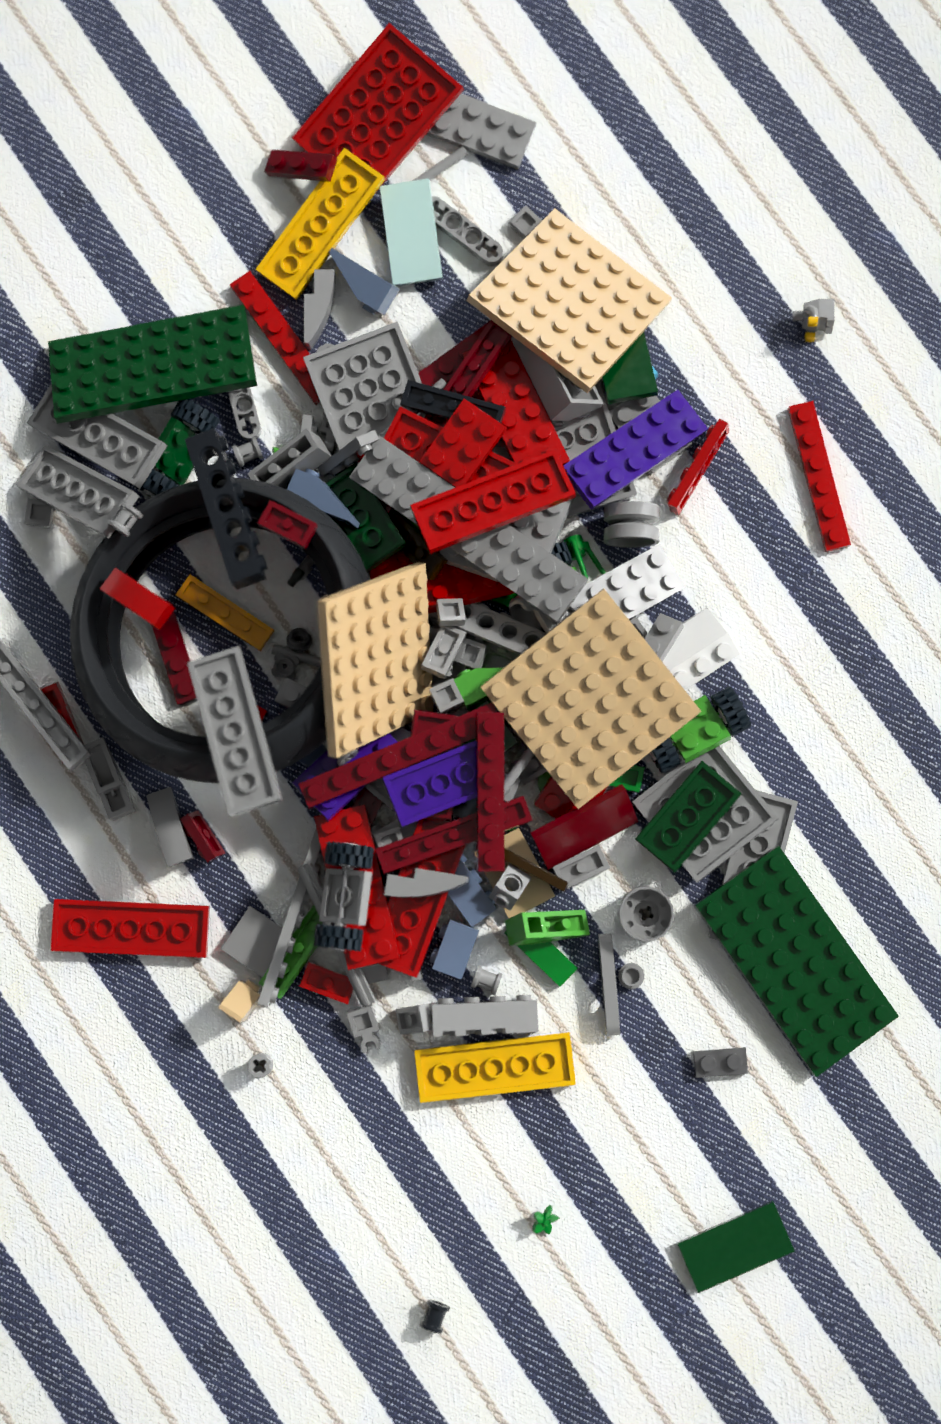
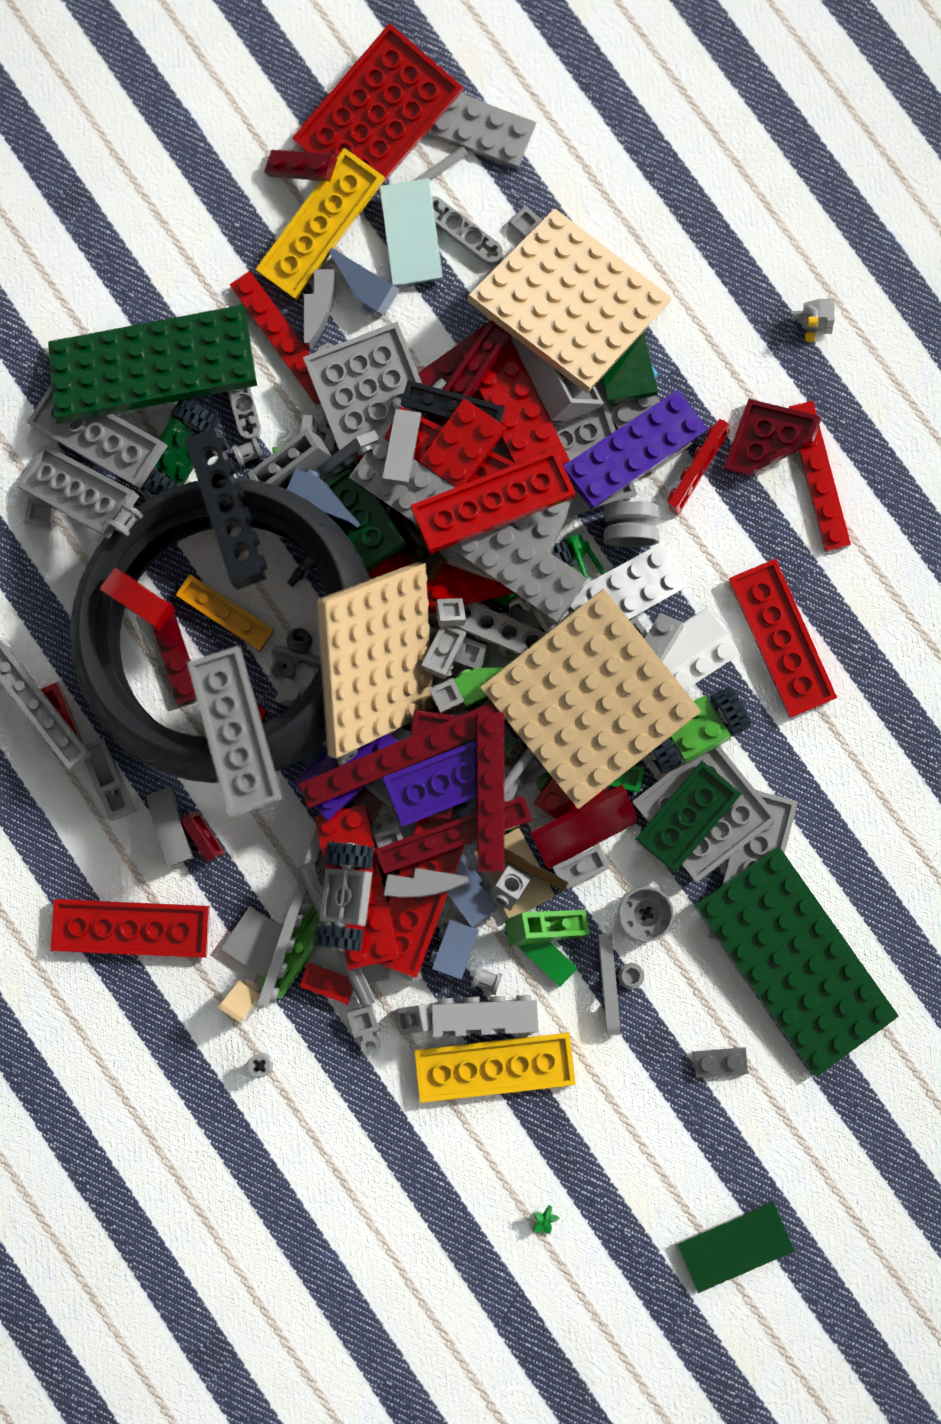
(287, 524): dark red plate -> none
(401, 447): none -> light grey tile
(435, 1316): black bush -> none
(769, 435): none -> dark red plate
(782, 638): none -> red plate

